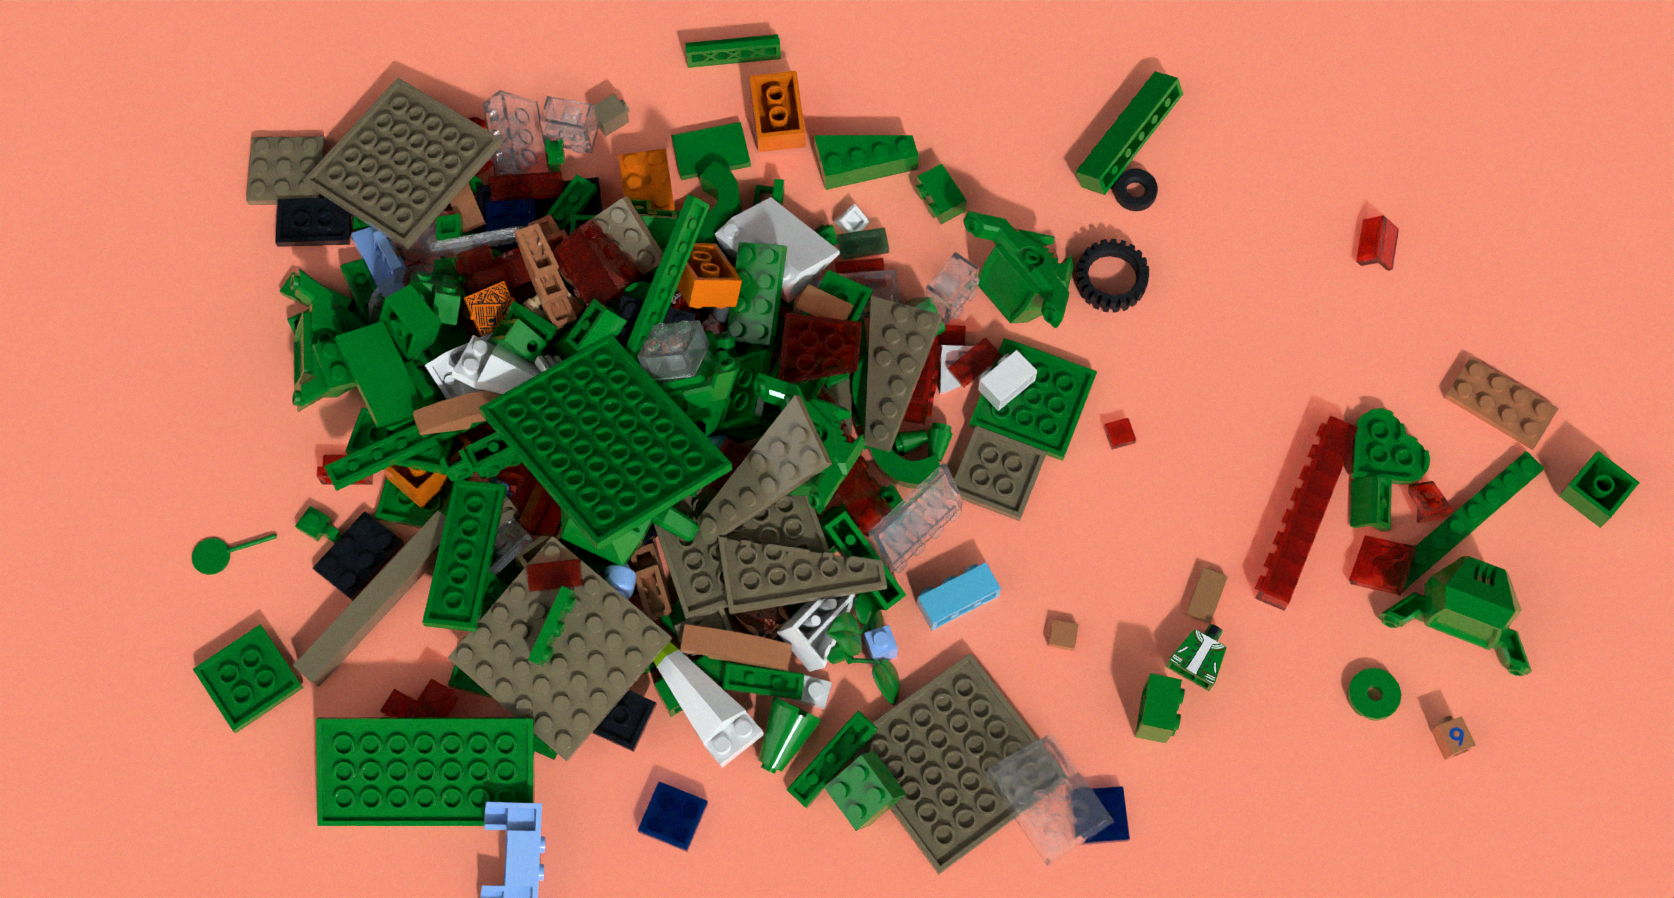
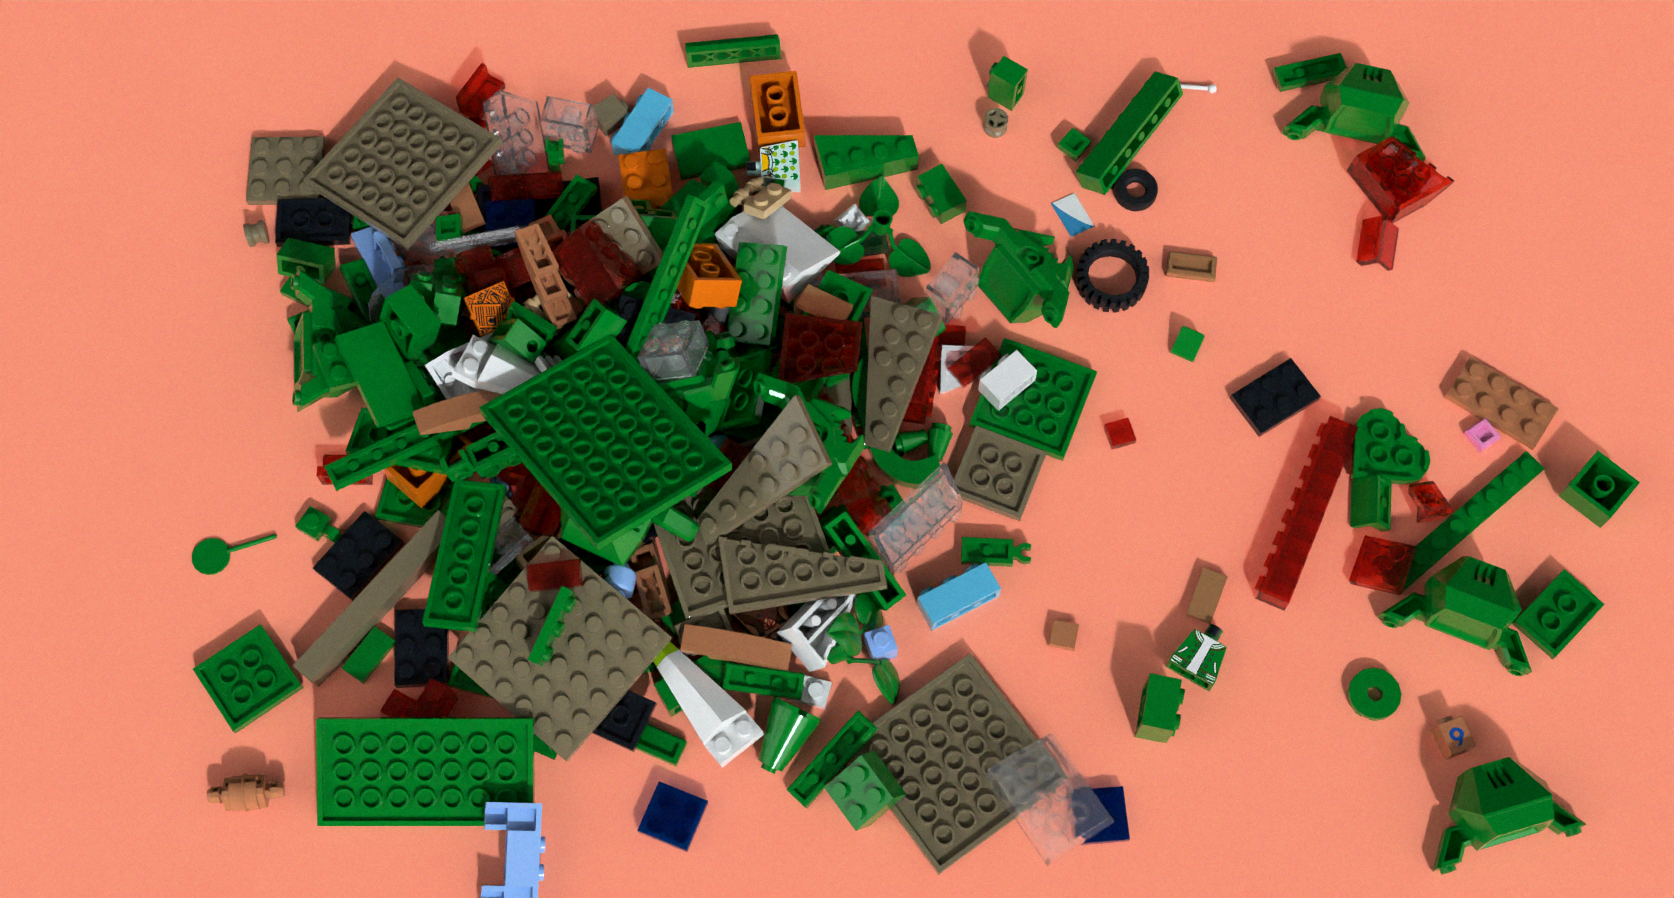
(245, 792): none -> nougat piece
(256, 233): none -> dark tan wheel
(313, 259): none -> green brick
(368, 655): none -> green tile
(419, 651): none -> black plate
(477, 91): none -> clear red panel
(643, 124): none -> medium azure brick
(662, 745): none -> green tile
(712, 195): none -> green bracket
(765, 199): none -> tan plate
(778, 162): none -> light aqua torso
(881, 203): none -> green plant
(992, 118): none -> dark tan wheel
(992, 551): none -> green plate
(1007, 82): none -> green brick
(1072, 214): none -> sticker
(1074, 144): none -> green plate
(1187, 344): none -> green slope
(1191, 266): none -> medium nougat tile
(1211, 88): none -> white hinge
(1275, 397): none -> black plate
(1308, 72): none -> green plate
(1358, 105): none -> green helmet
(1396, 179): none -> clear red wedge
(1482, 435): none -> bright pink tile
(1498, 806): none -> green helmet
(1558, 614): none -> green plate

